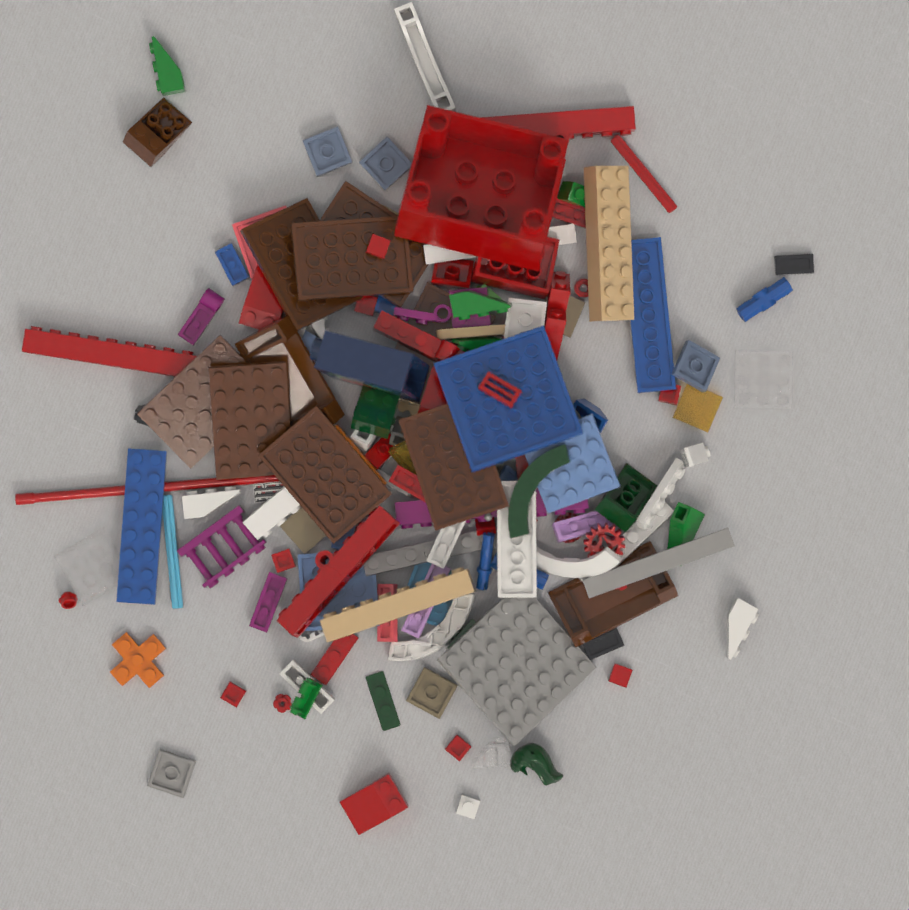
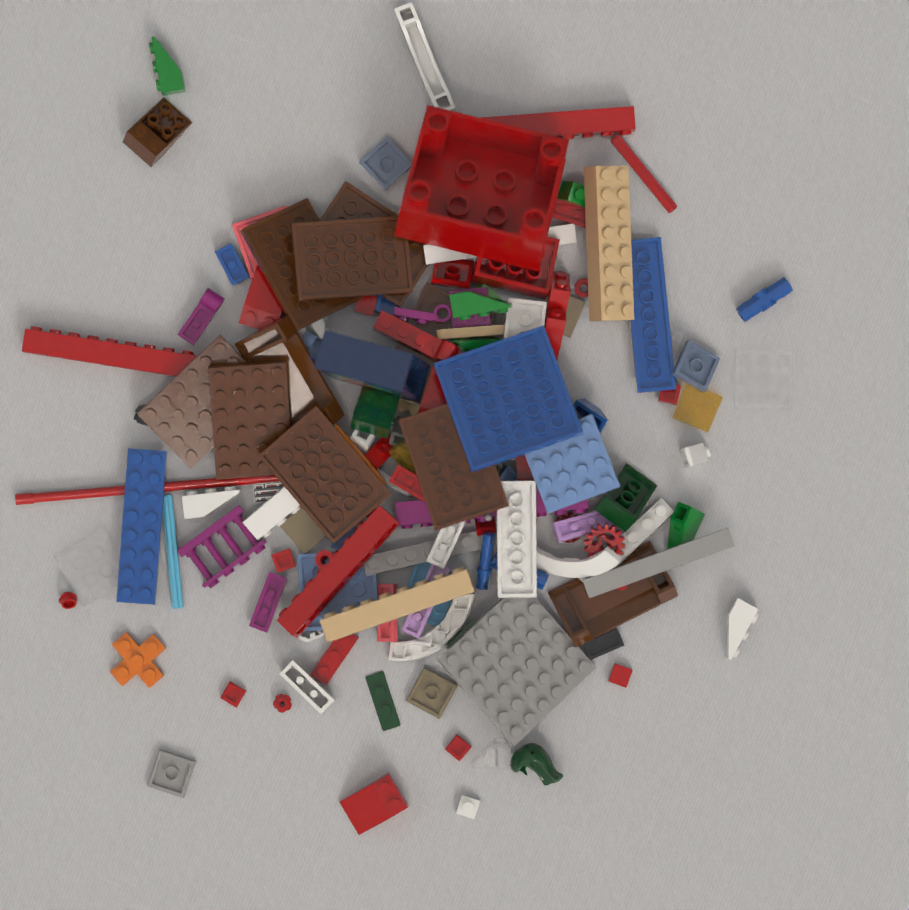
(303, 704): green hinge -> none
(327, 151): sand blue plate -> none
(378, 246): red tile -> none
(508, 403): red tile -> none
(528, 483): dark green tile -> none
(657, 500): white plate -> none
(794, 264): black tile -> none

